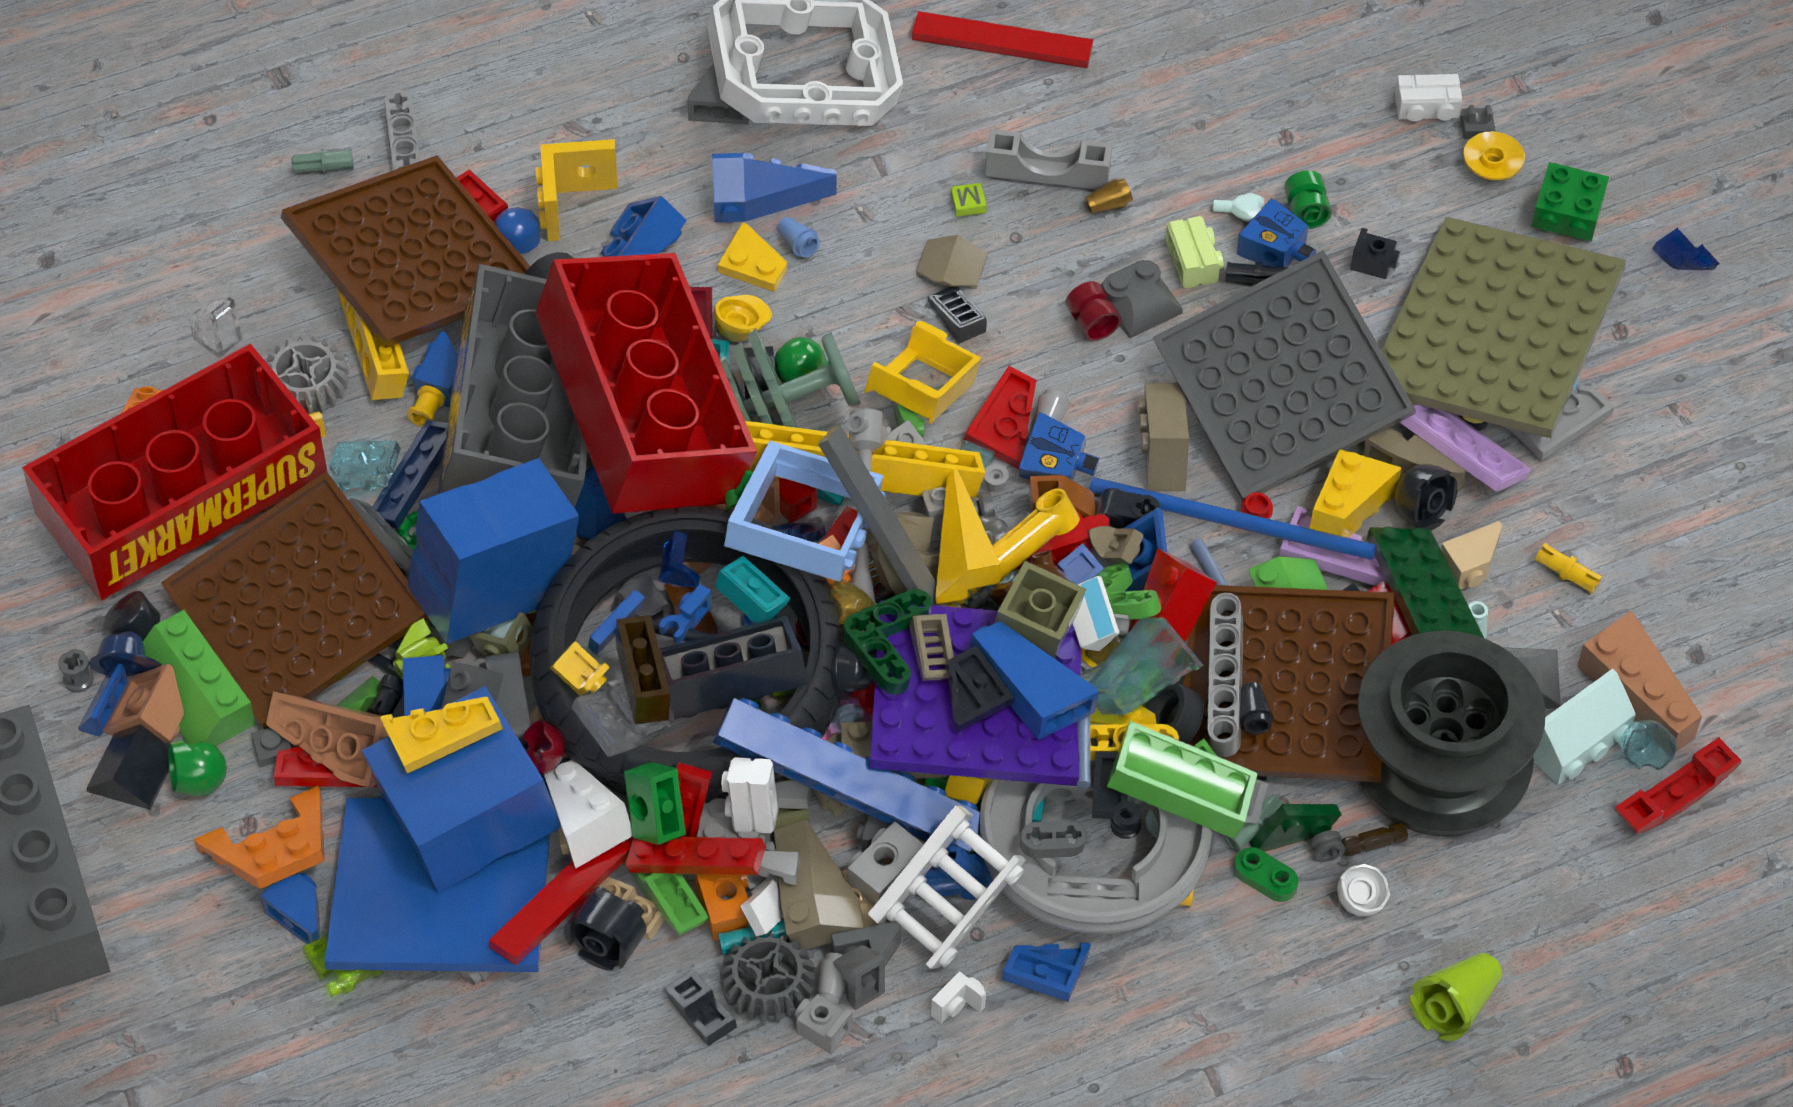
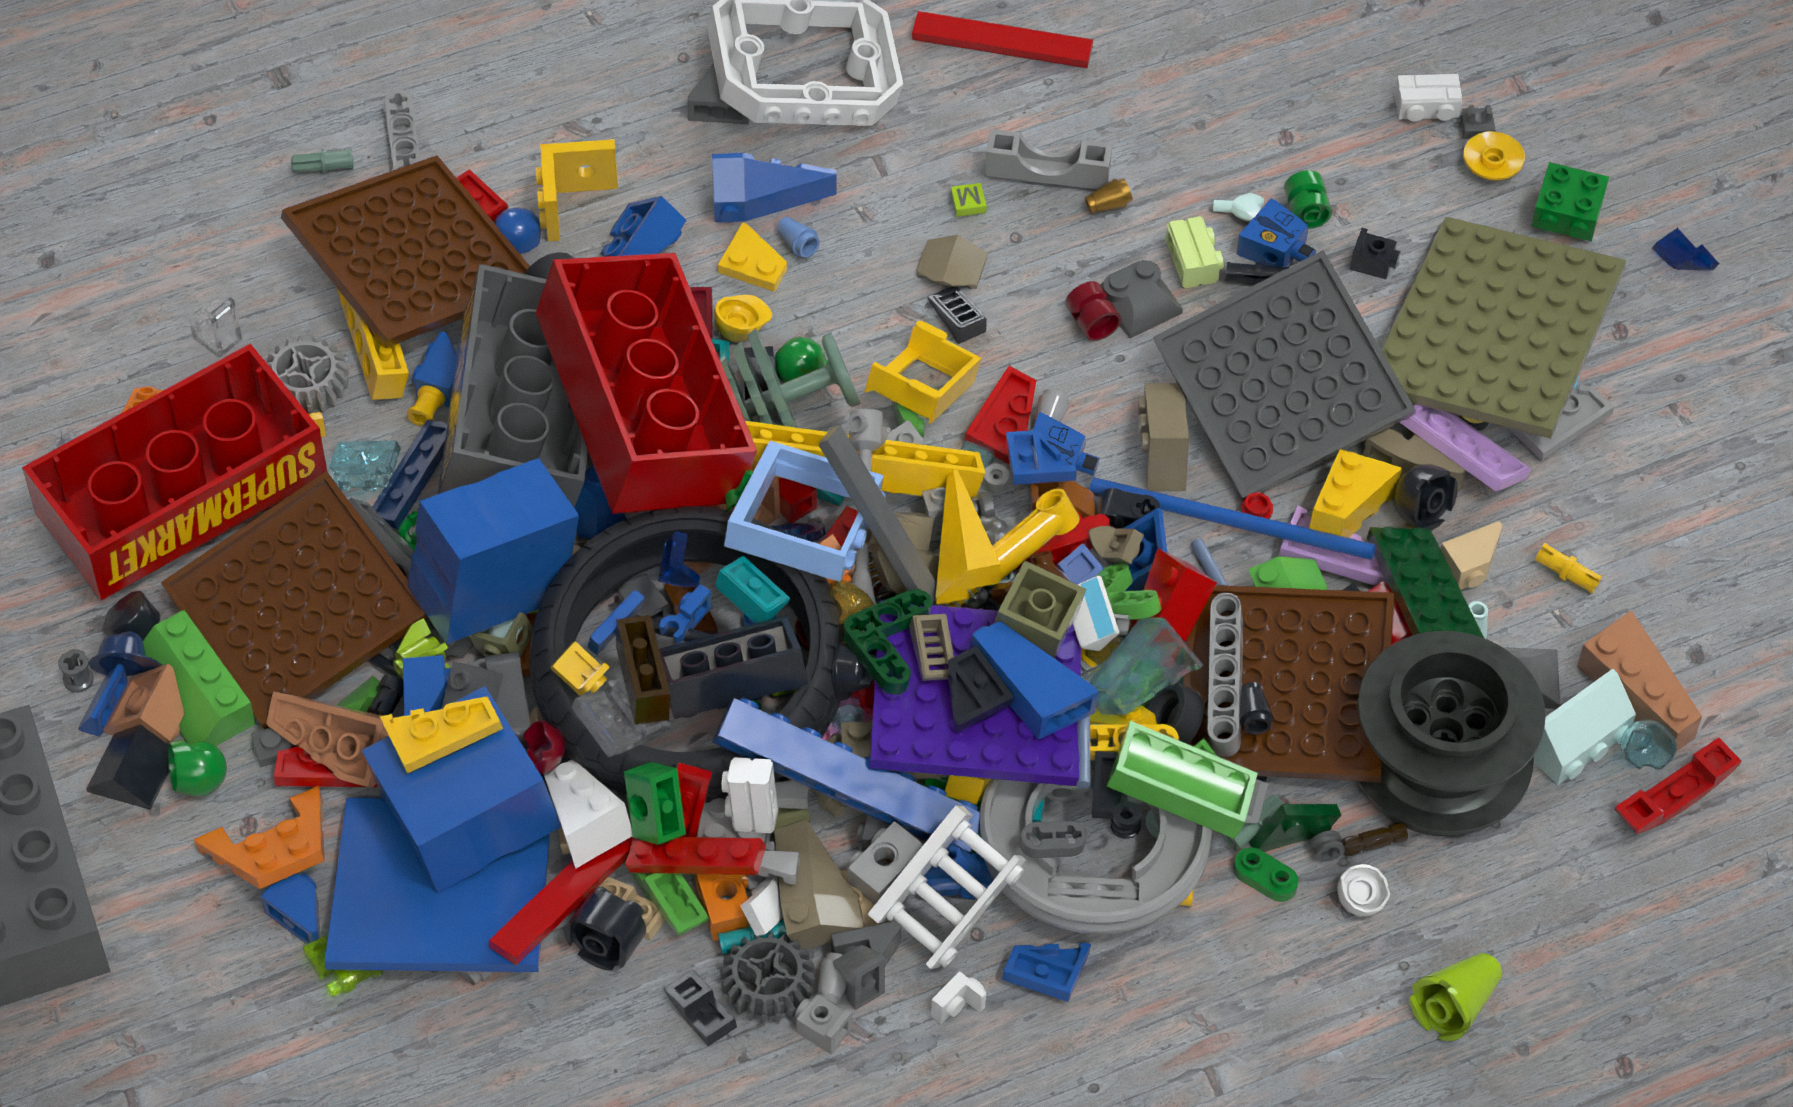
(1035, 459): none -> blue wing

